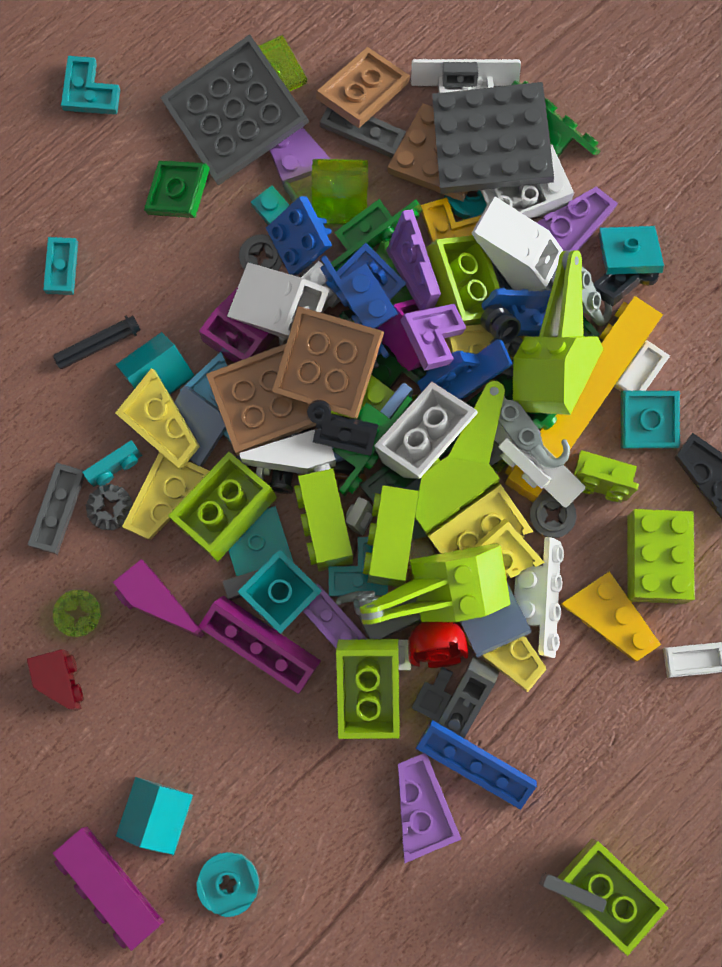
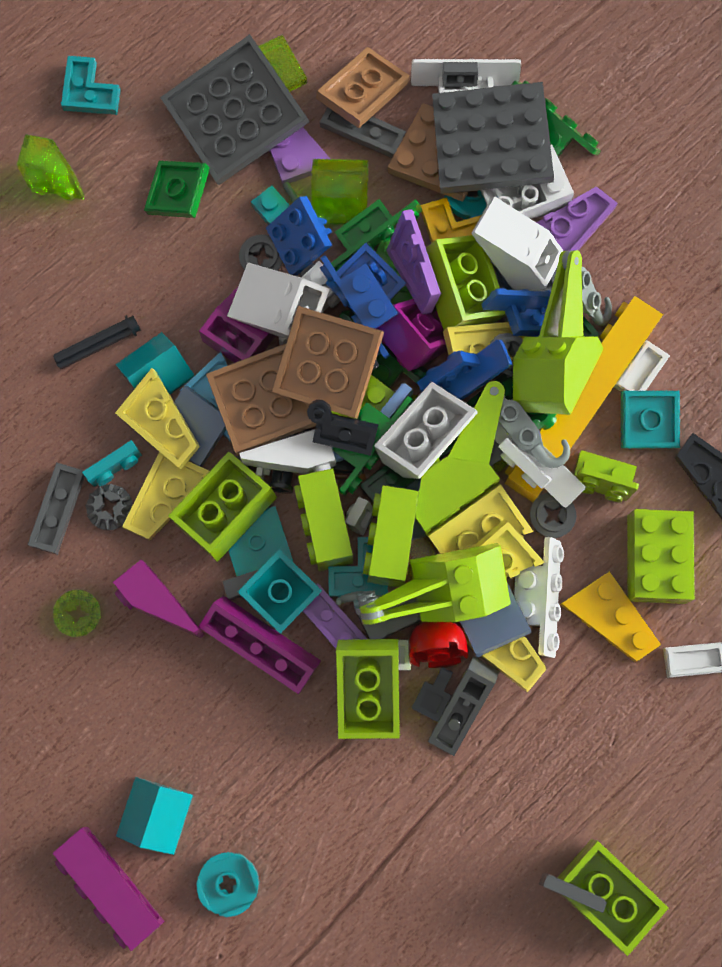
(47, 169): none -> clear neon green slope
(54, 677): dark red slope -> none
(60, 266): teal plate -> none
(424, 811): medium lavender wing -> none
(427, 333): medium lavender plate -> none
(476, 764): blue plate -> none
(500, 323): black wheel -> none
(617, 286): black hinge -> none
(631, 250): teal plate -> none

